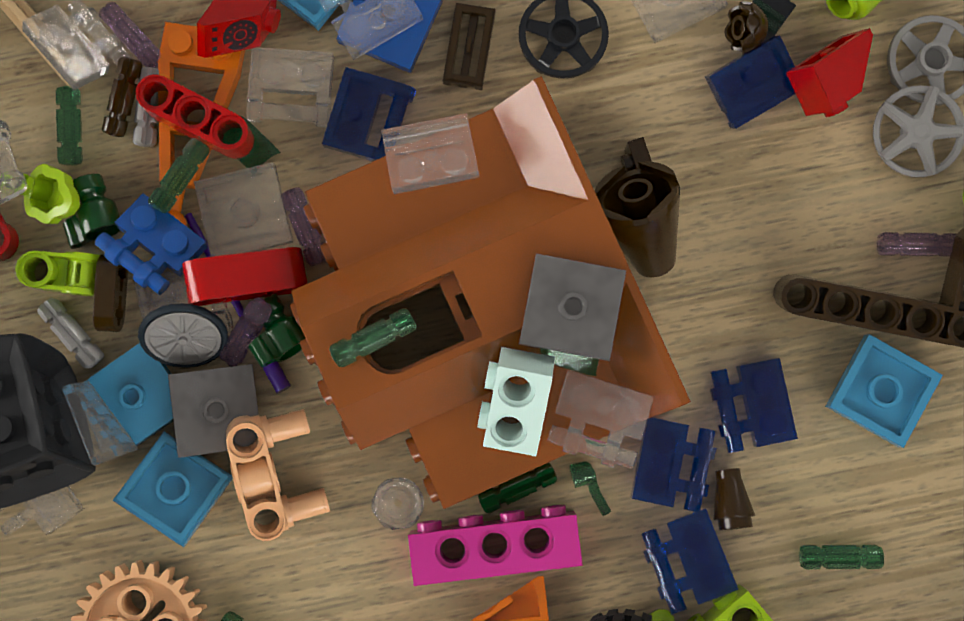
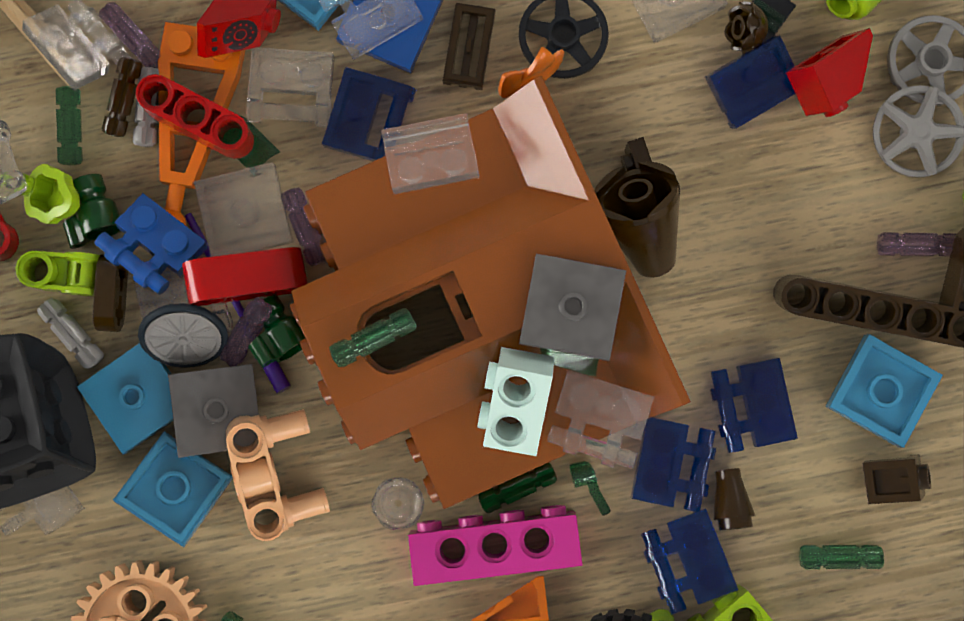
(97, 425): clear slope -> none
(179, 175): clear green axle -> none
(544, 65): none -> orange plate
(896, 480): none -> dark brown bracket

